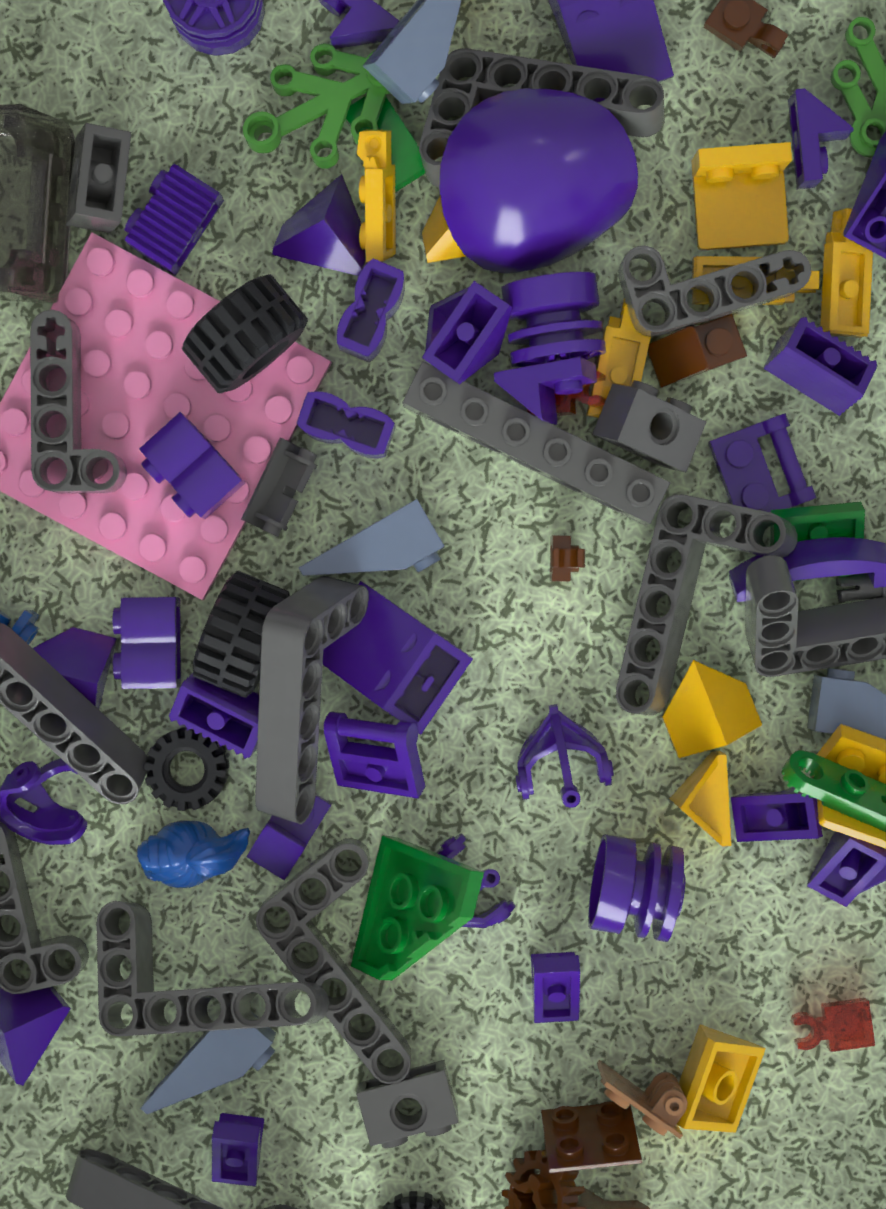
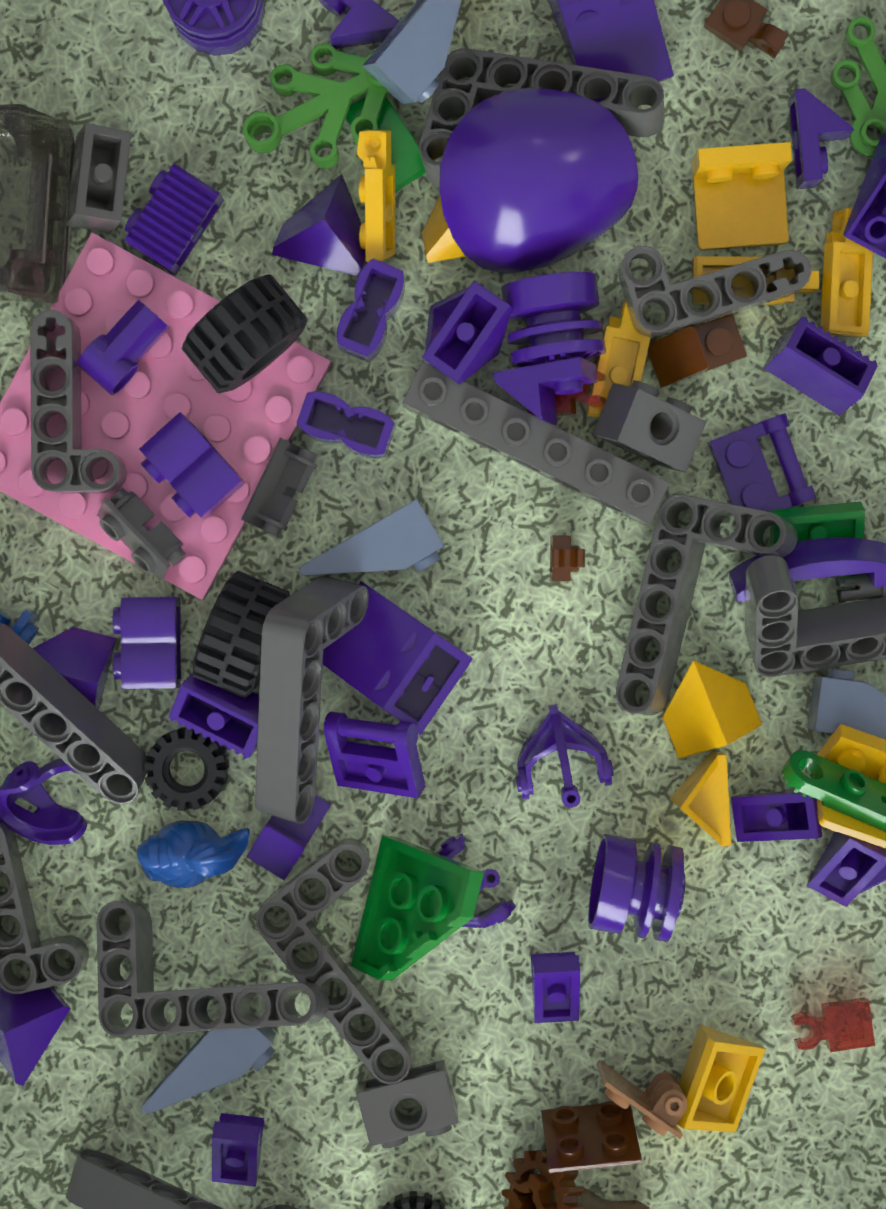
(115, 356): none -> dark purple piece
(126, 523): none -> dark grey hinge

